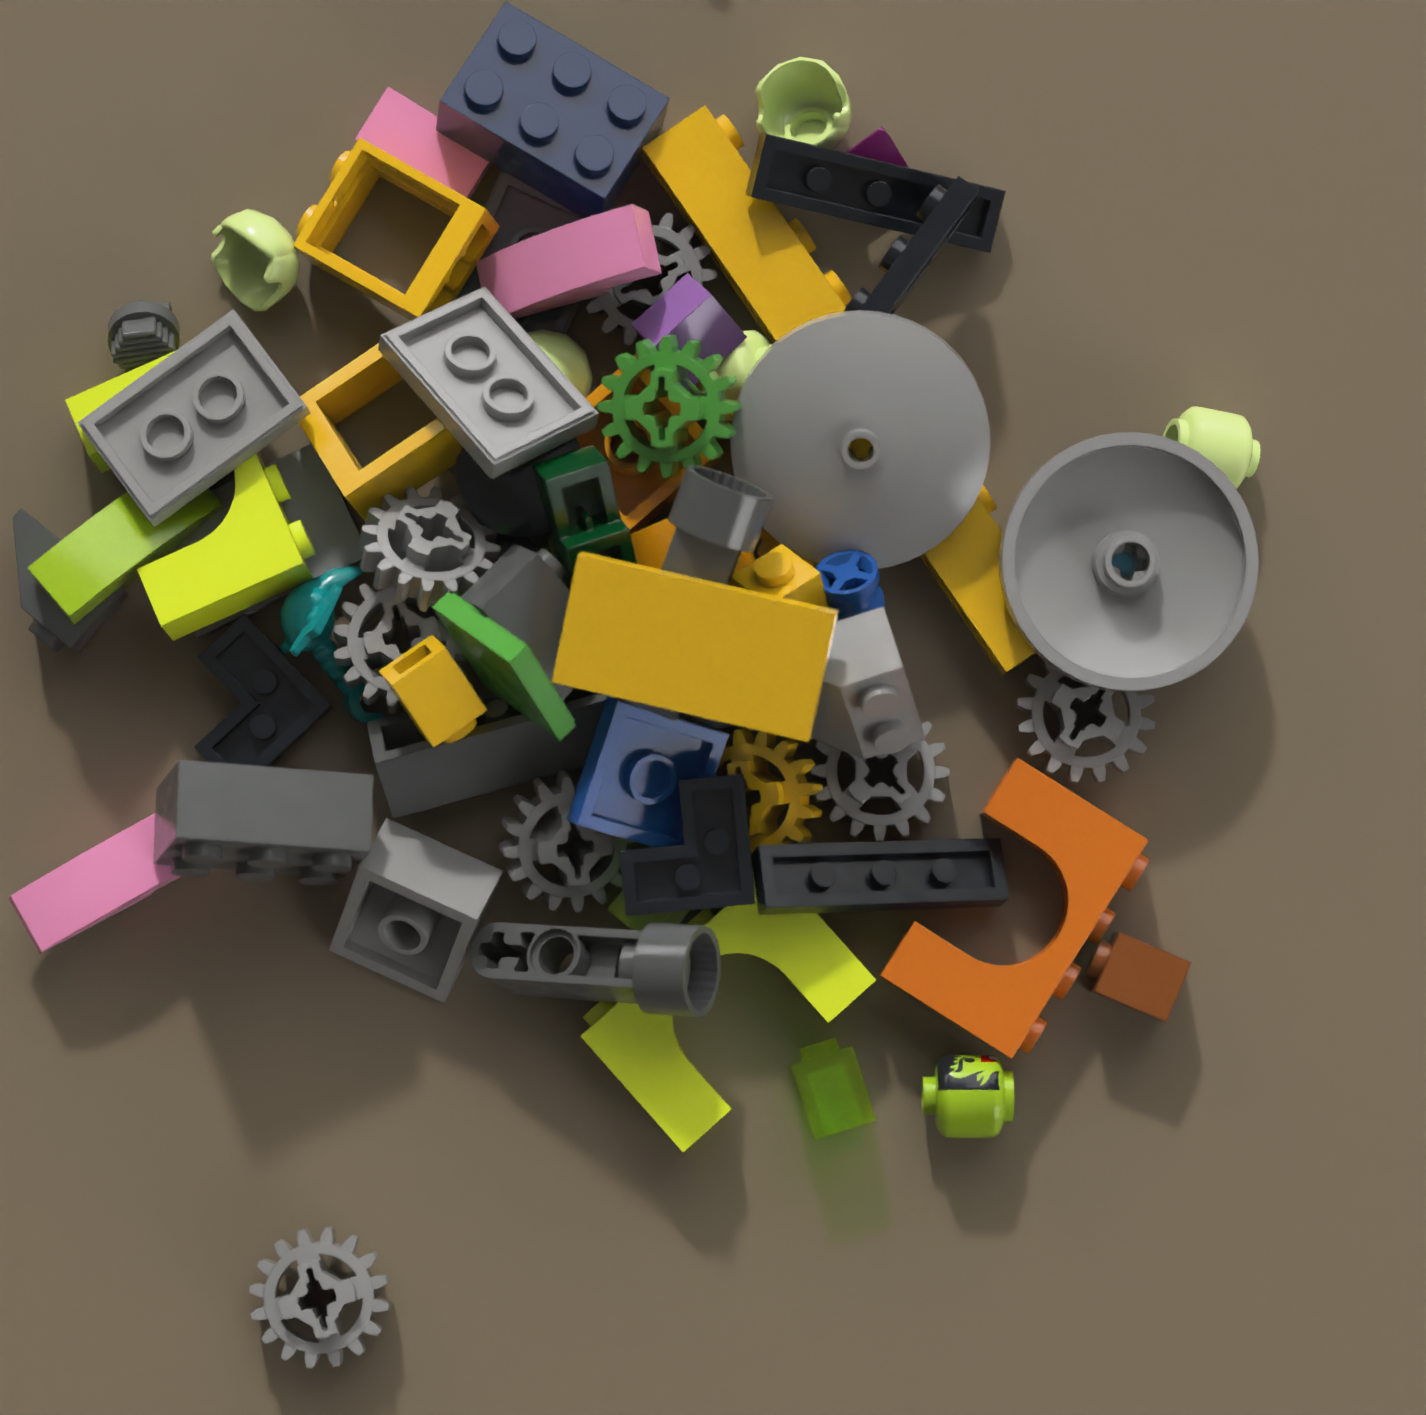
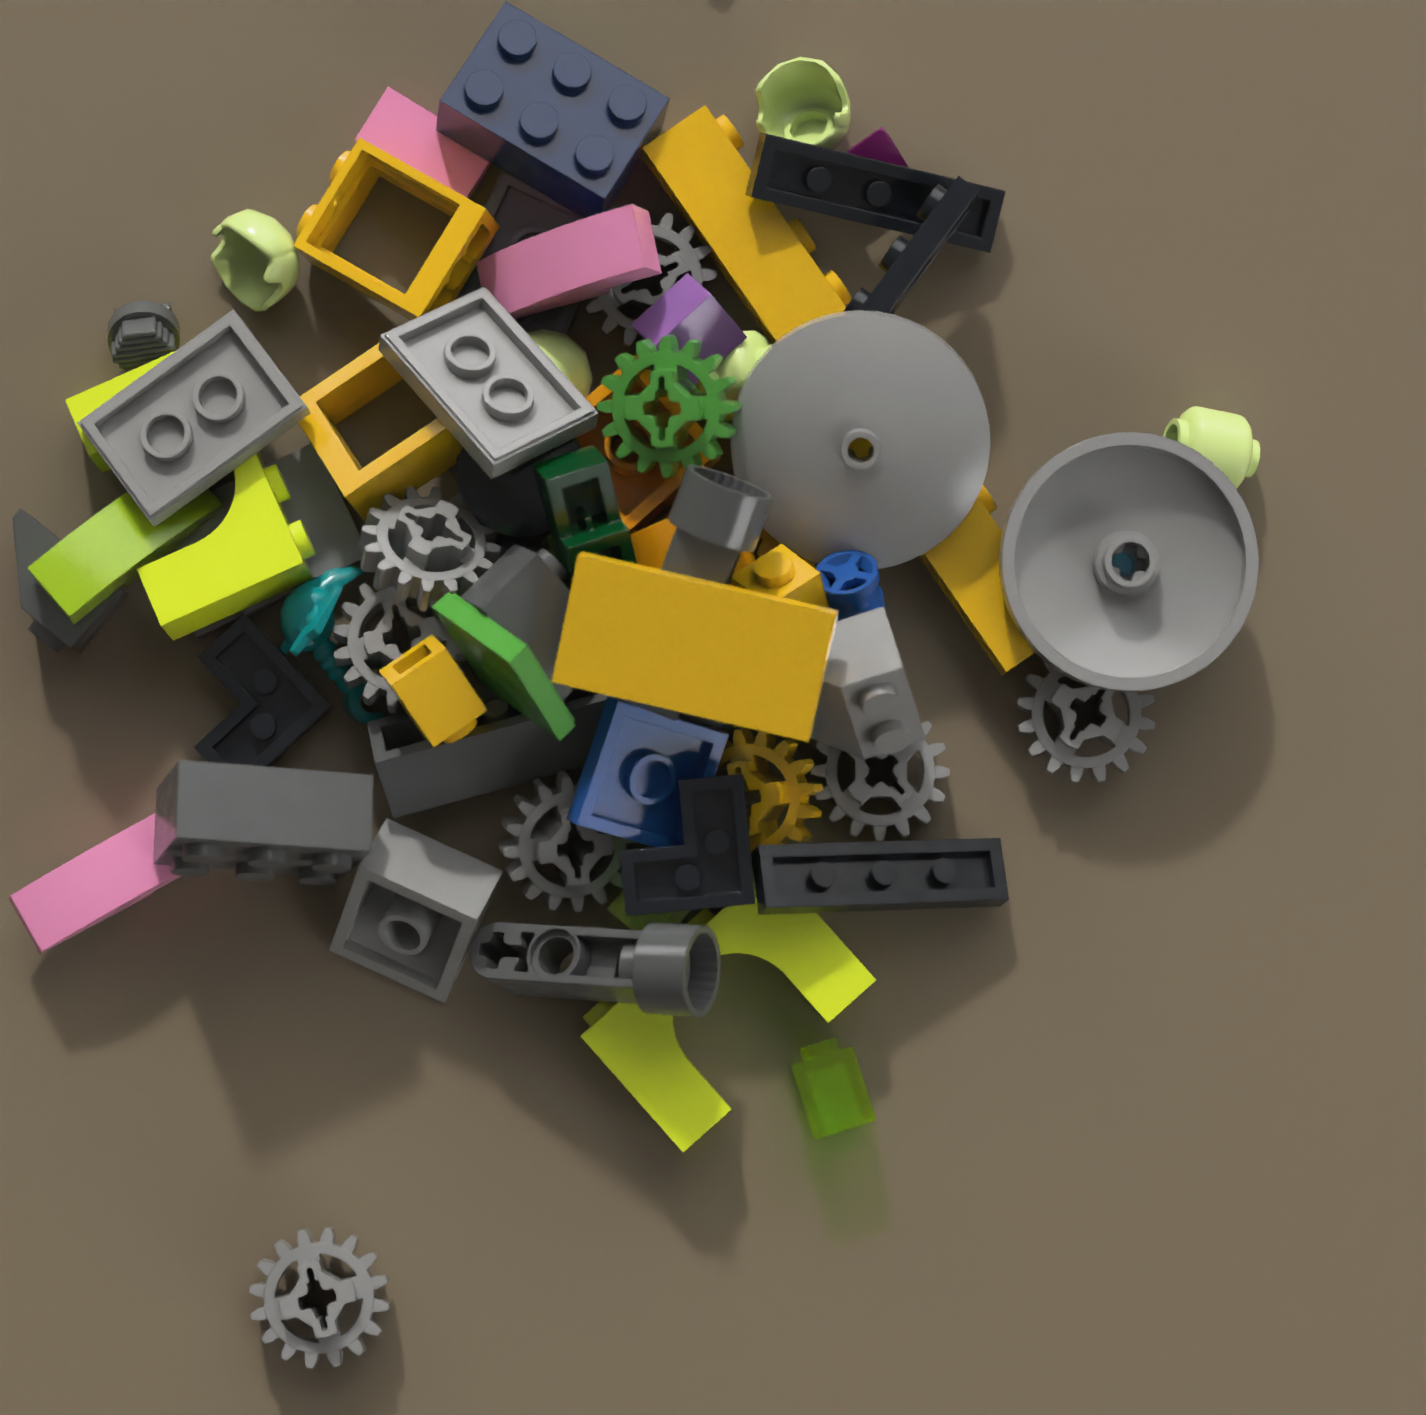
(969, 1096): lime head -> none
(1091, 859): orange arch -> none
(1137, 975): dark orange brick -> none

